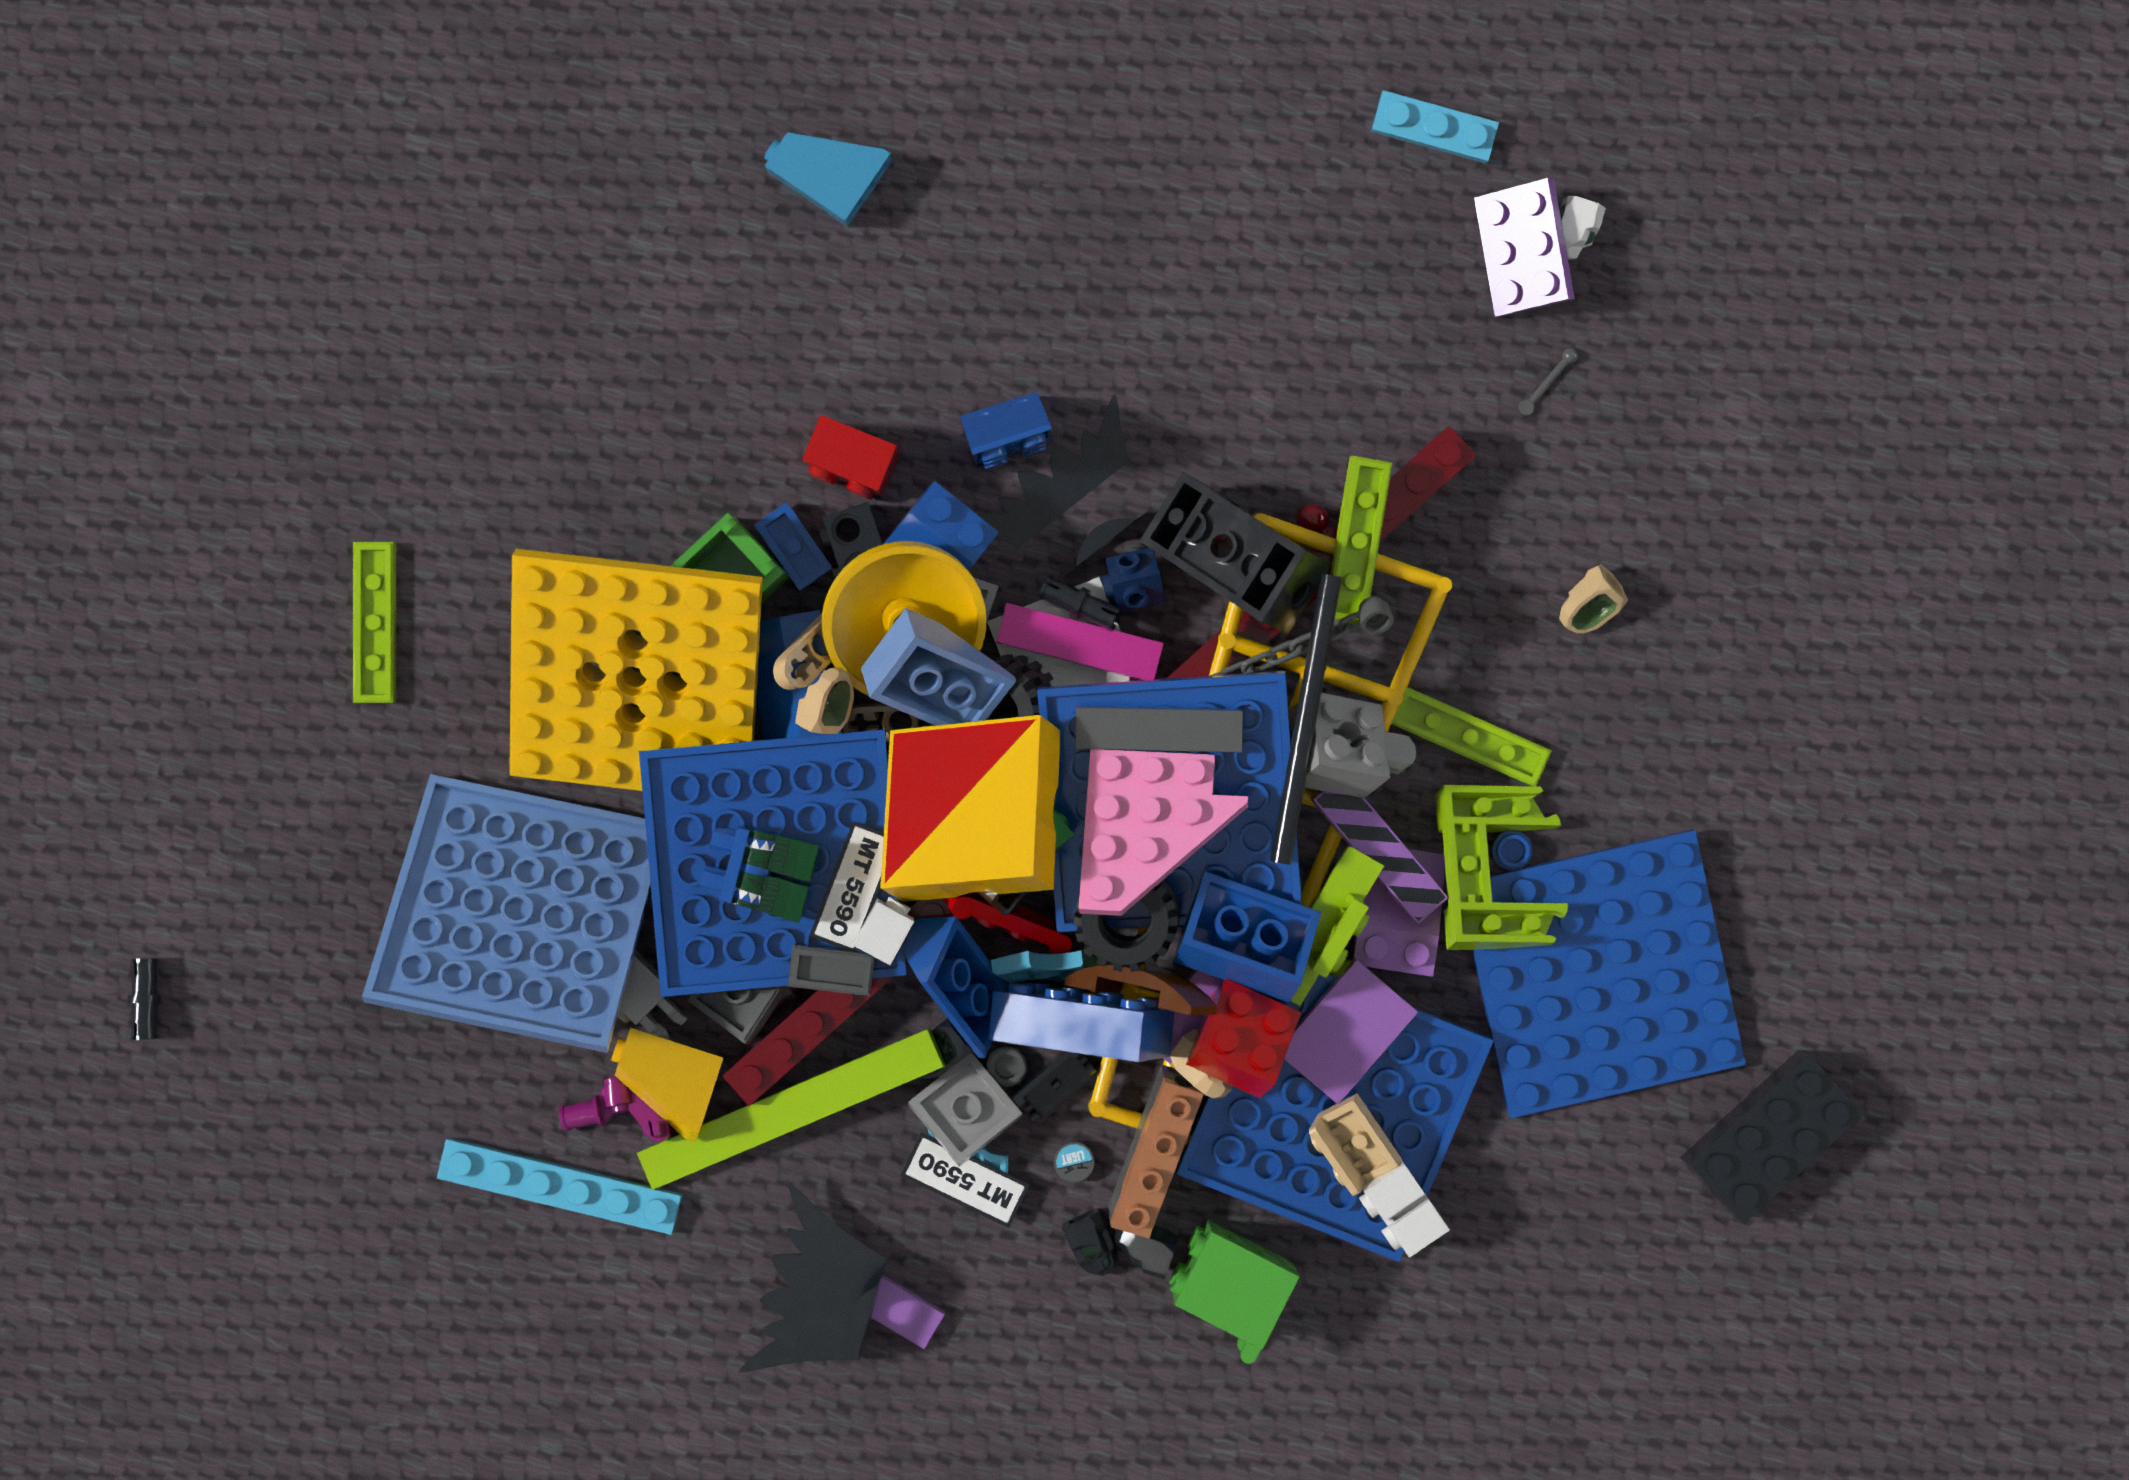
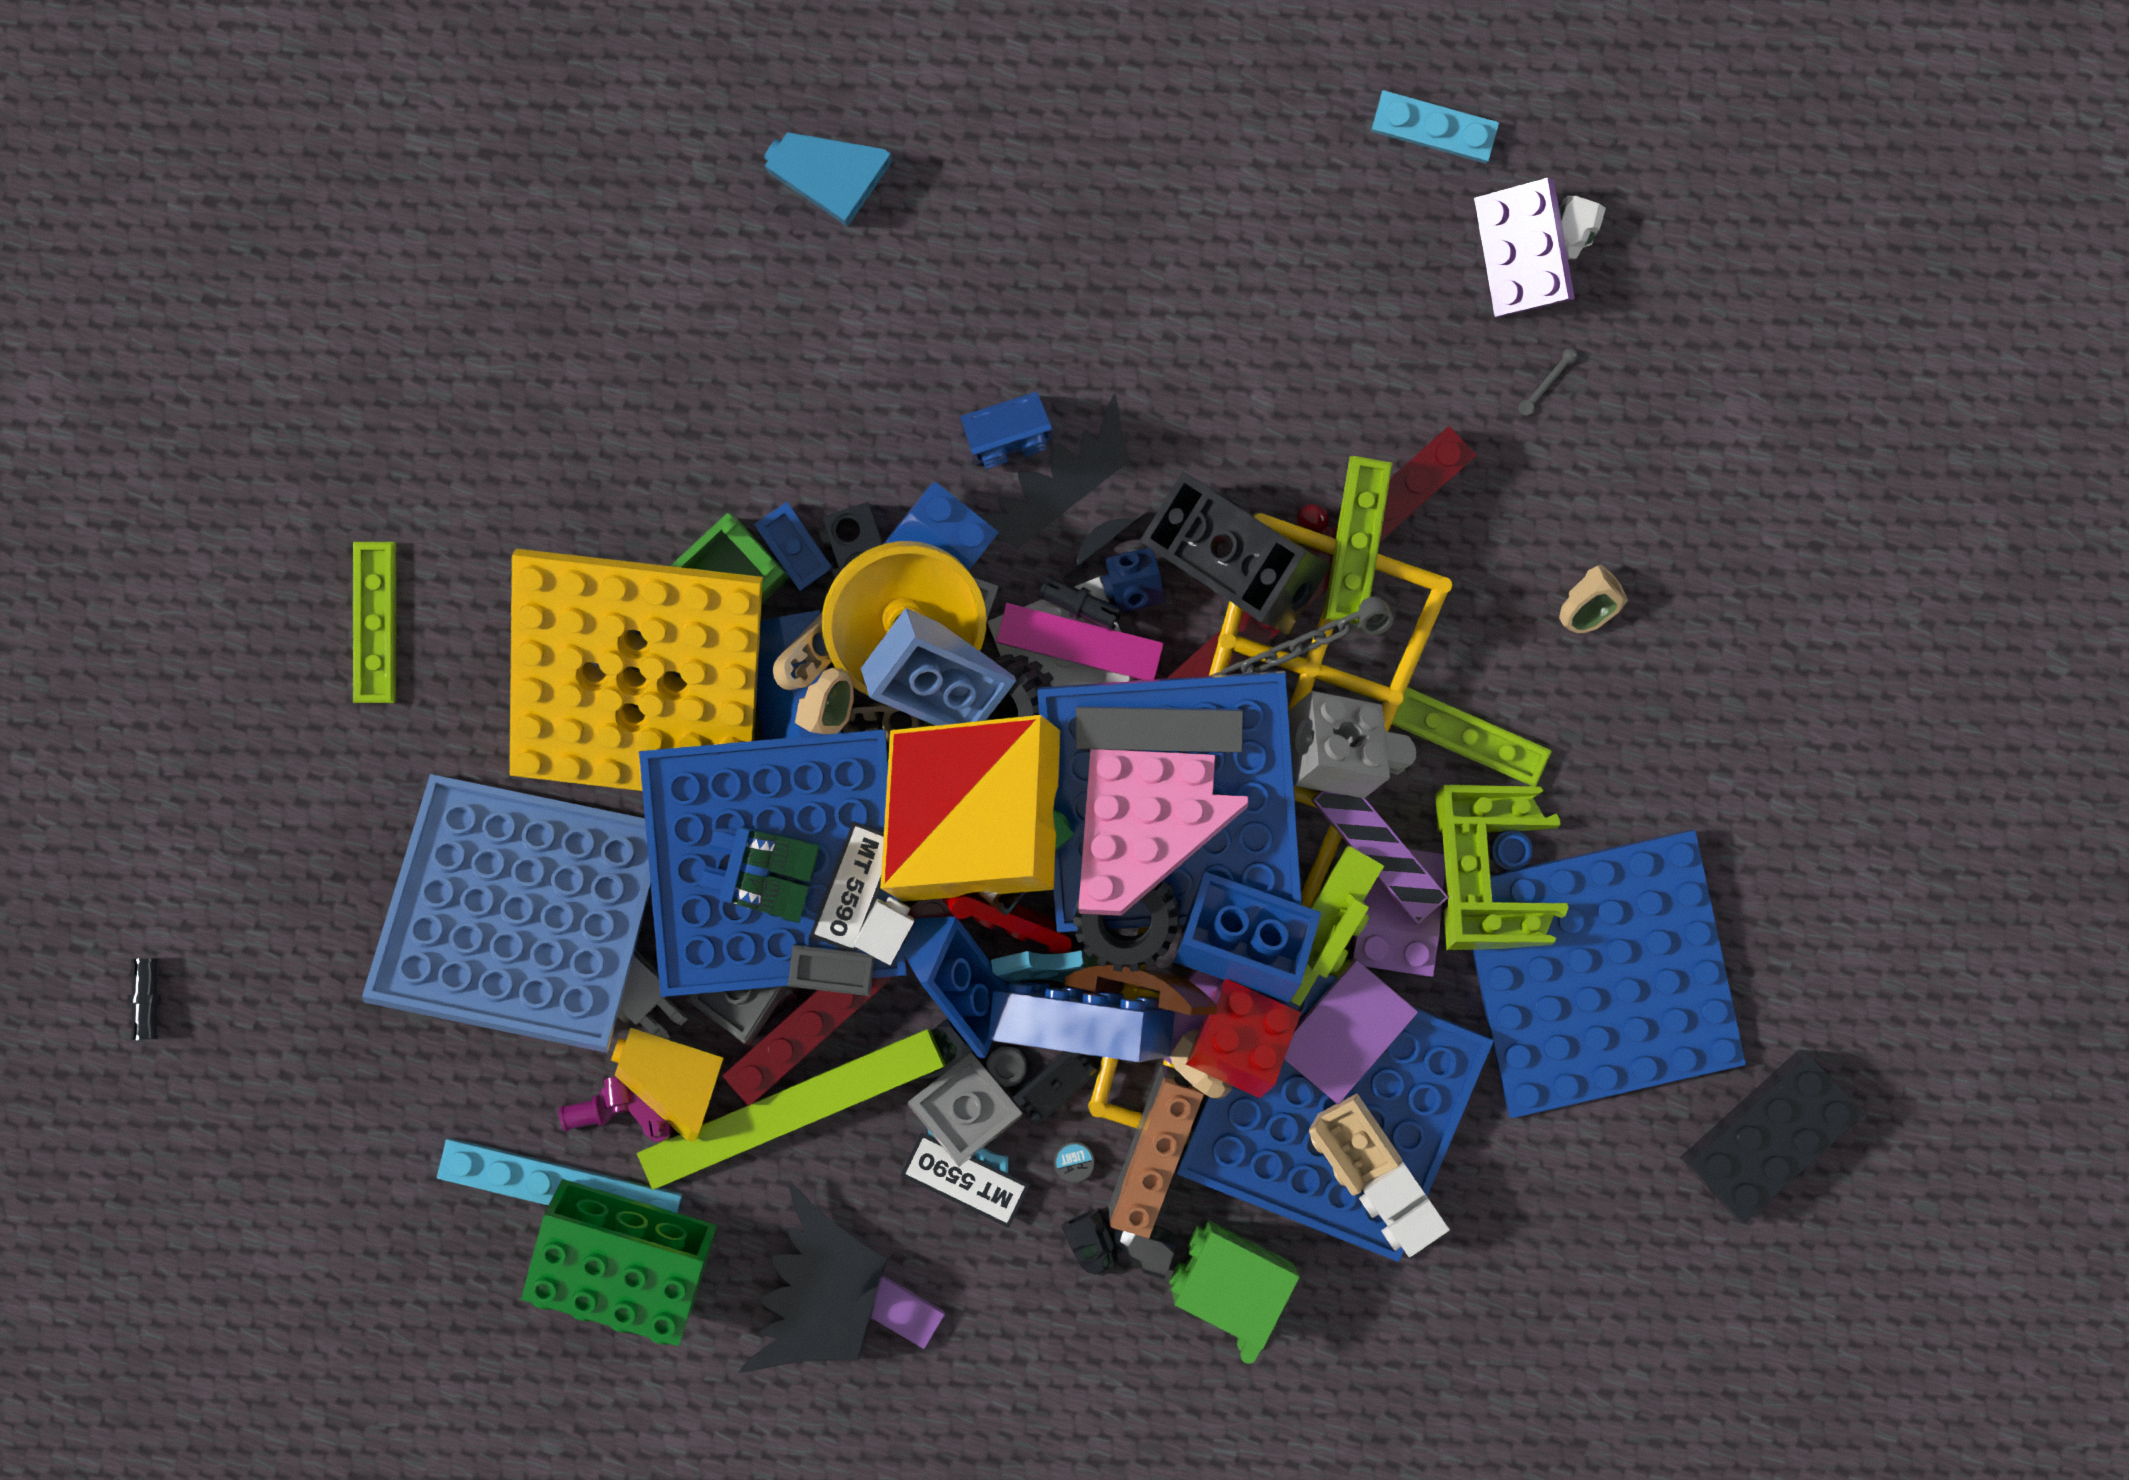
(618, 1262): none -> green brick
(850, 456): red brick -> none
(1306, 719): black piece -> none

